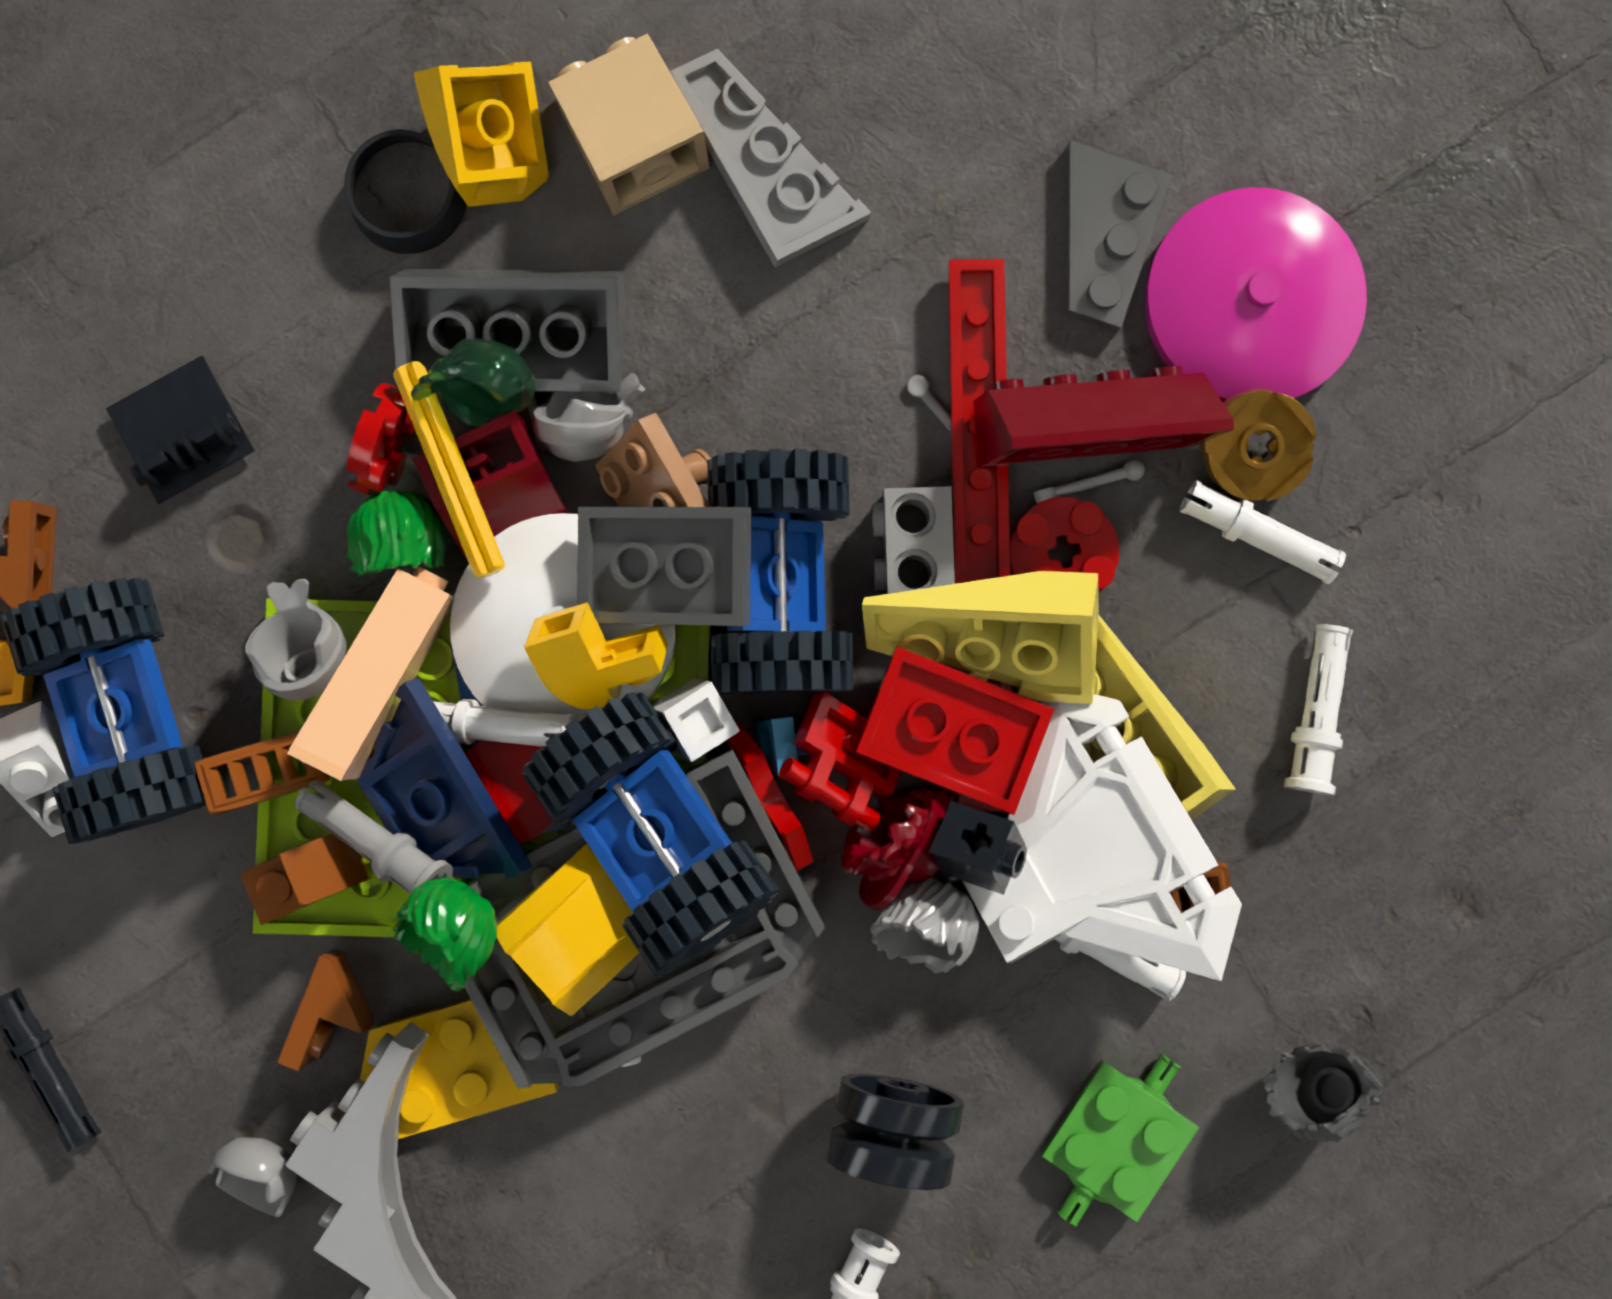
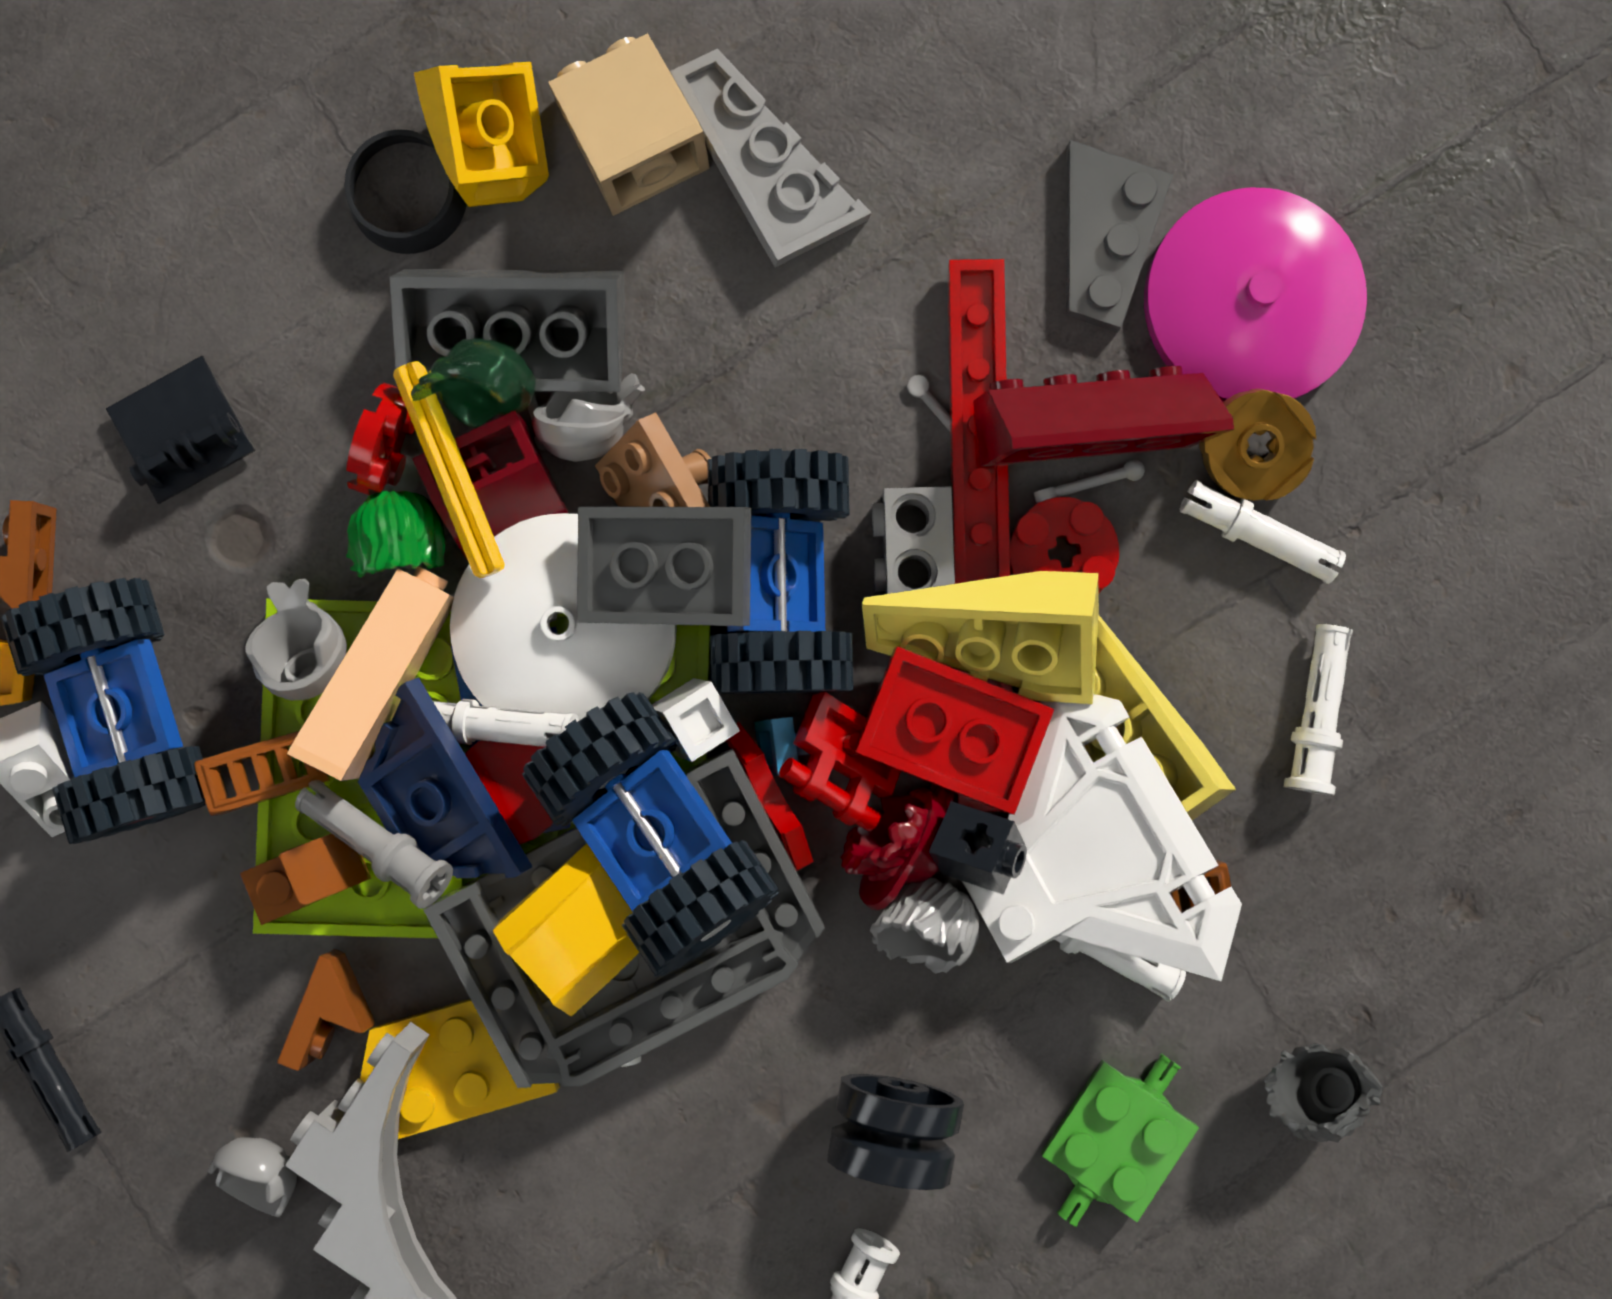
(448, 928): green hair -> none
(583, 665): yellow brick -> none

